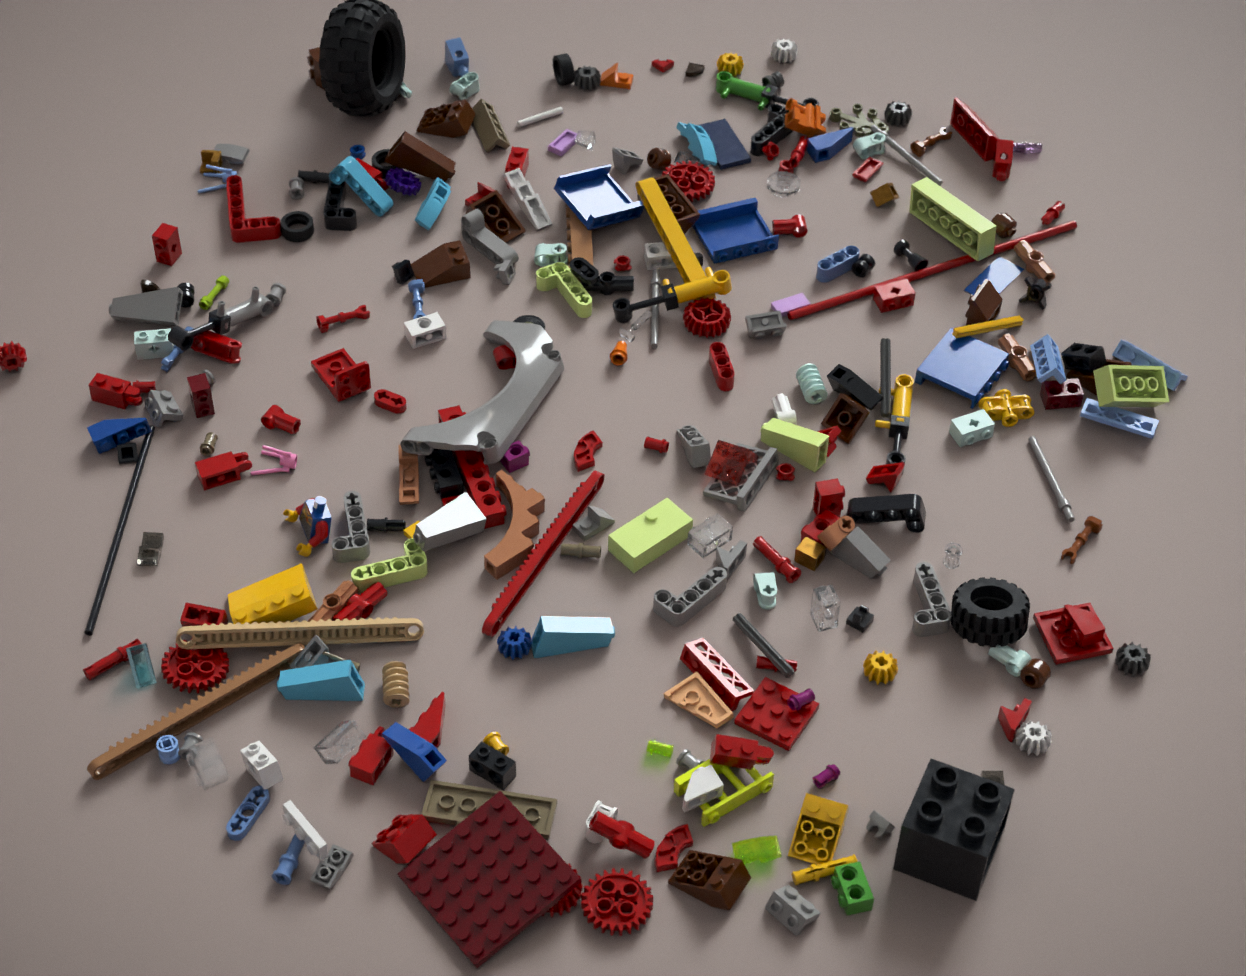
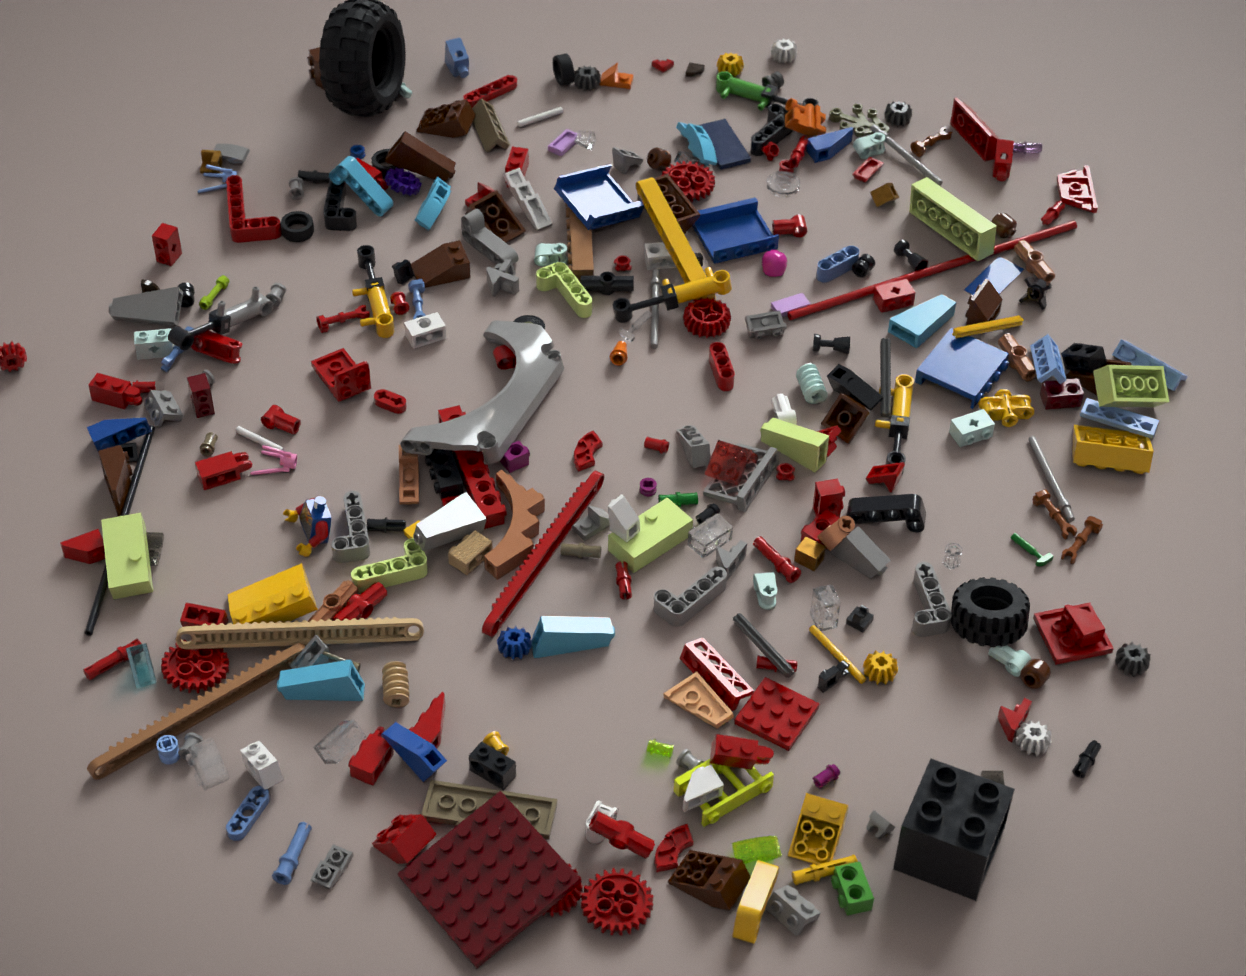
(85, 547): none -> red slope
(116, 474): none -> reddish brown slope
(127, 556): none -> yellowish green brick
(256, 438): none -> white bar
(304, 830): white plate -> none
(375, 294): none -> yellow piece
(400, 305): none -> red bush
(465, 86): light aqua piece -> none
(469, 552): none -> tan brick
(500, 280): none -> light grey slope
(506, 84): none -> red beam
(587, 273): black plate -> none
(623, 519): none -> white slope
(623, 580): none -> red pin
(648, 482): none -> magenta bush
(681, 499): none -> green pin
(711, 510): none -> black pin
(755, 901): none -> yellow beam
(774, 263): none -> dark pink hair
(796, 701): magenta pin -> none
(830, 677): none -> black plate
(837, 653): none -> yellow bar
(839, 344): none -> black piece
(922, 321): none -> medium azure slope
(1042, 560): none -> green piece
(1043, 497): none -> dark orange piece
(1077, 189): none -> wing
(1086, 759): none -> black axle
(1111, 449): none -> yellow slope

